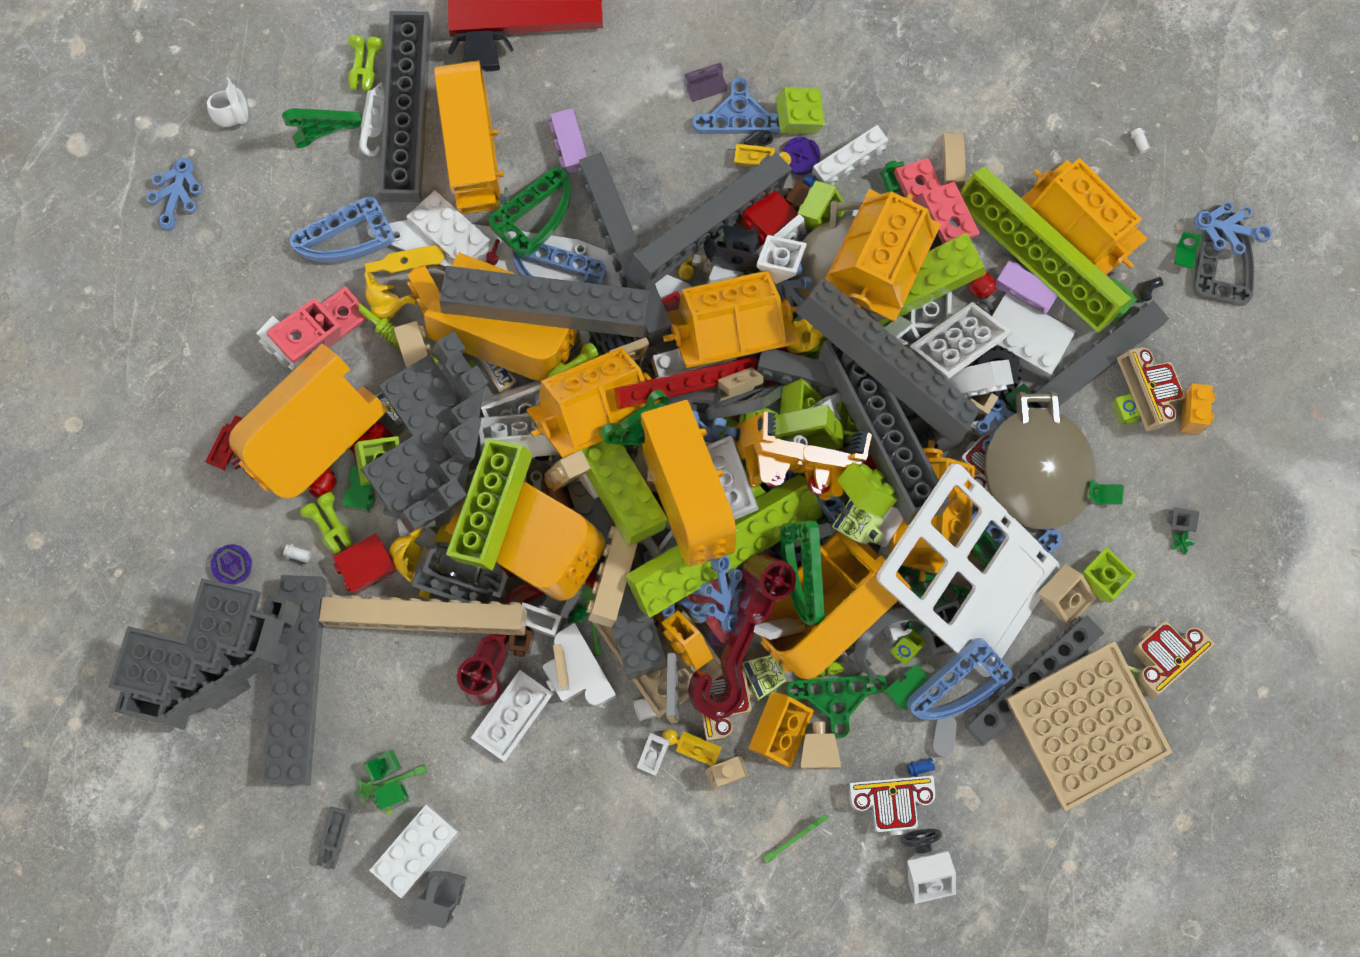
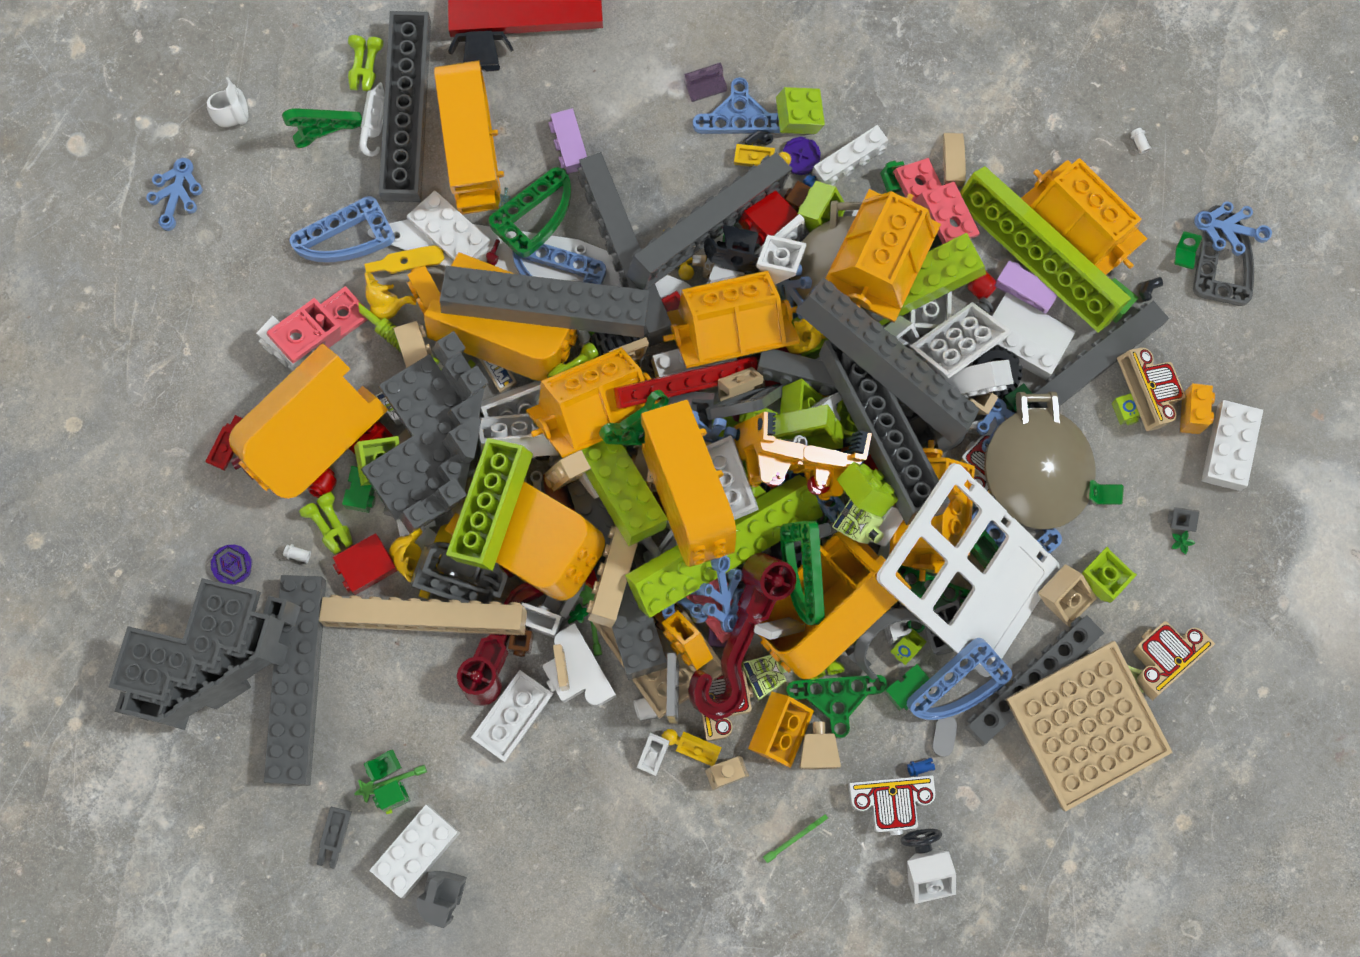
(1232, 445): none -> white brick

